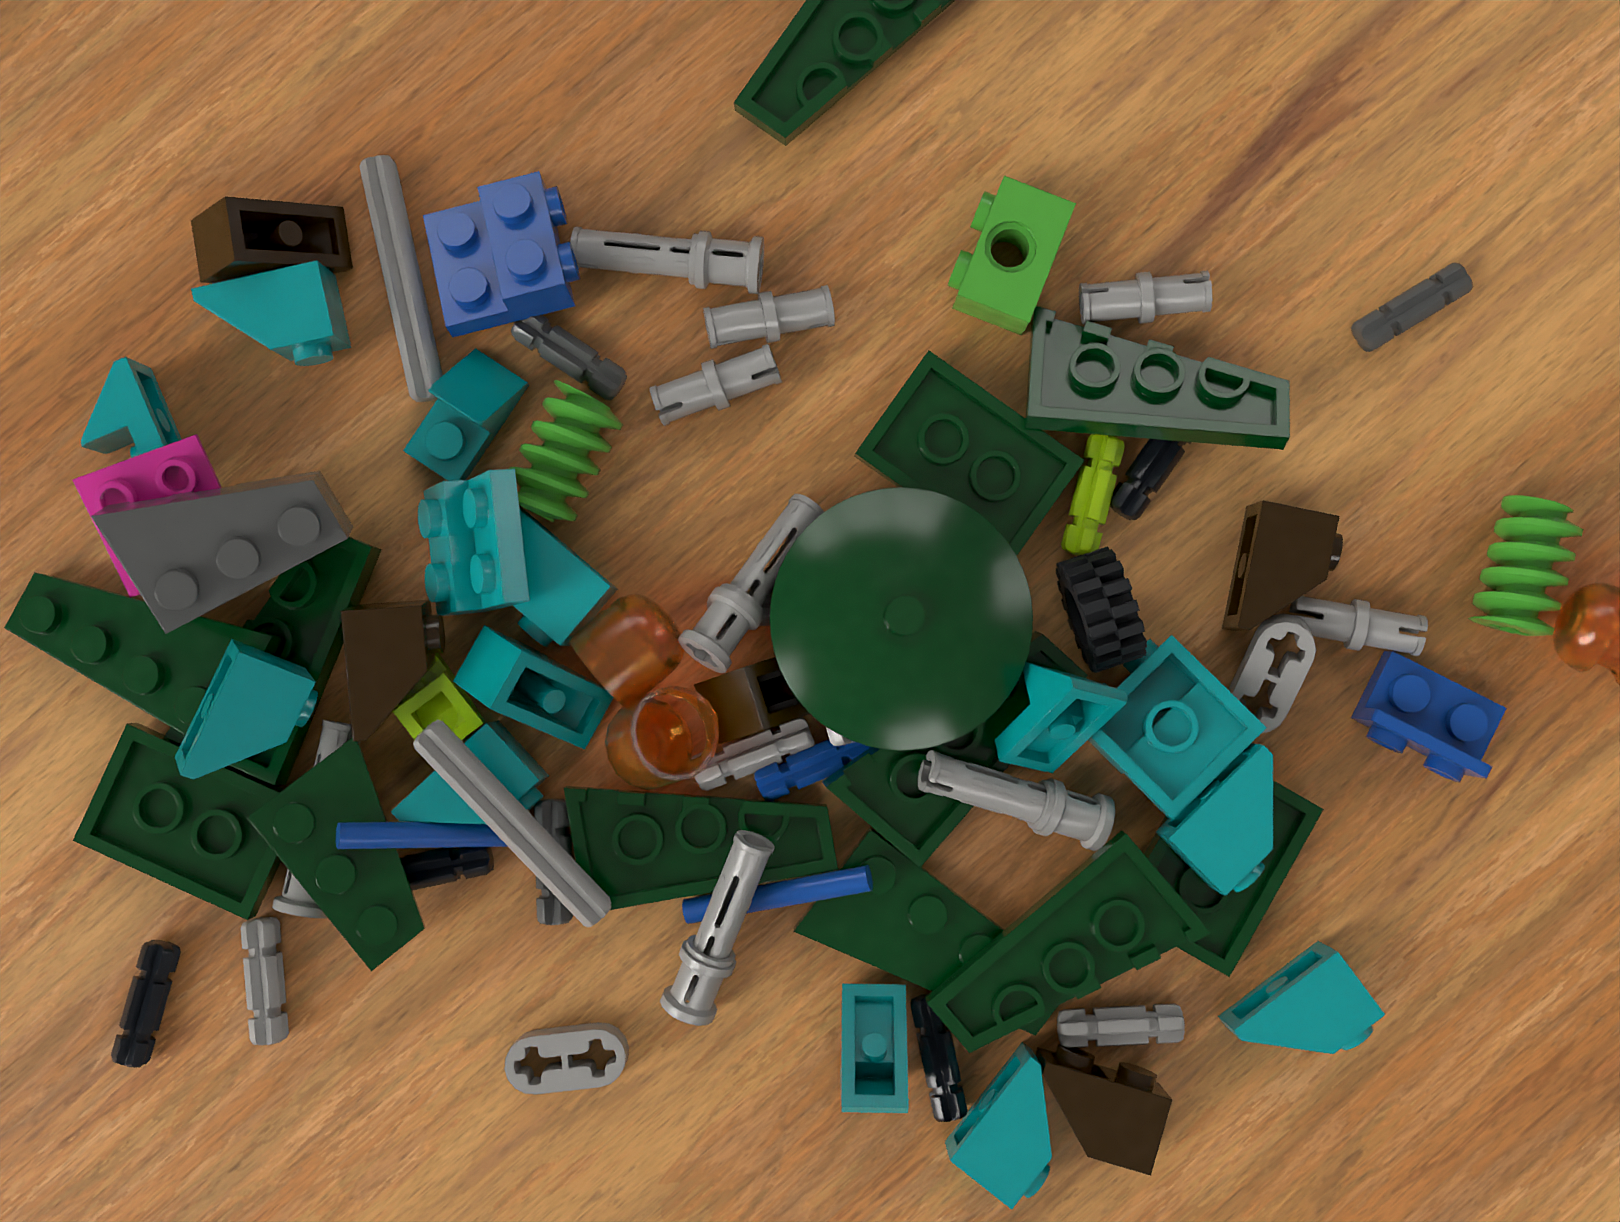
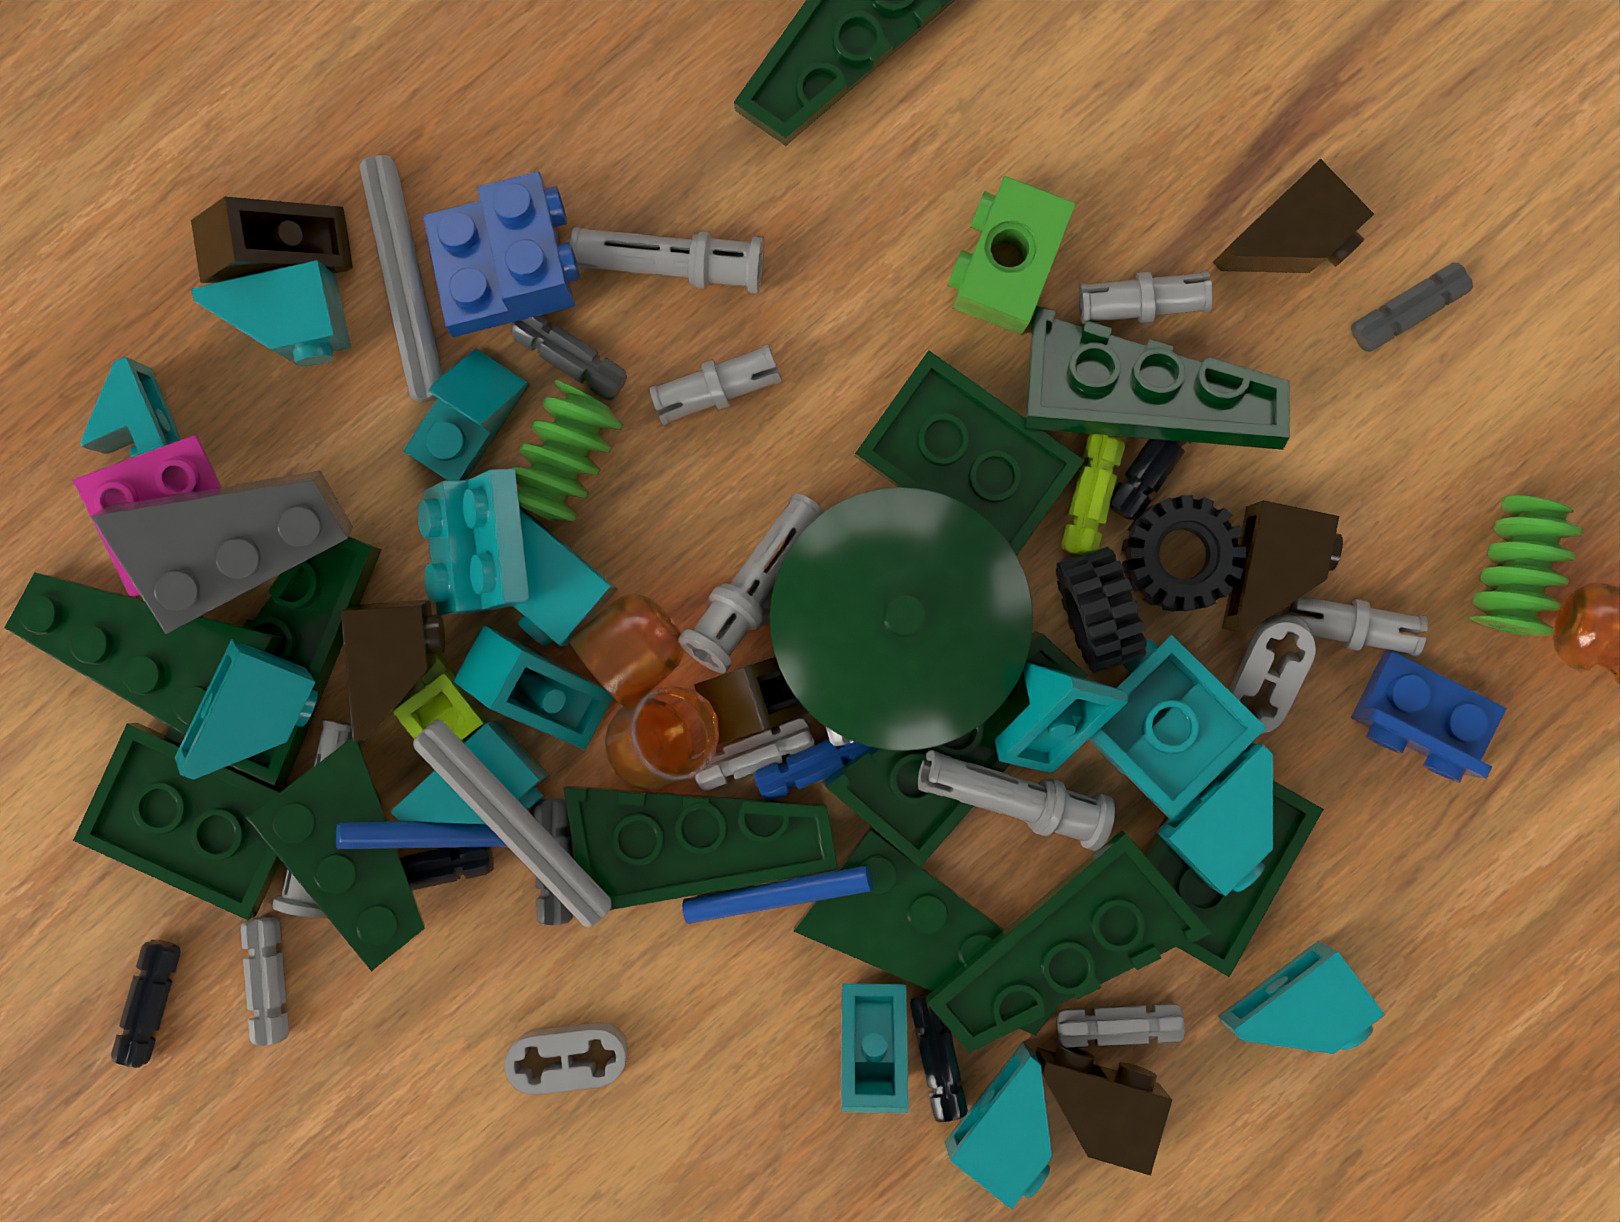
(709, 953): light grey pin -> none
(769, 316): light grey pin -> none
(1220, 545): none -> black tyre
(1301, 228): none -> dark brown slope

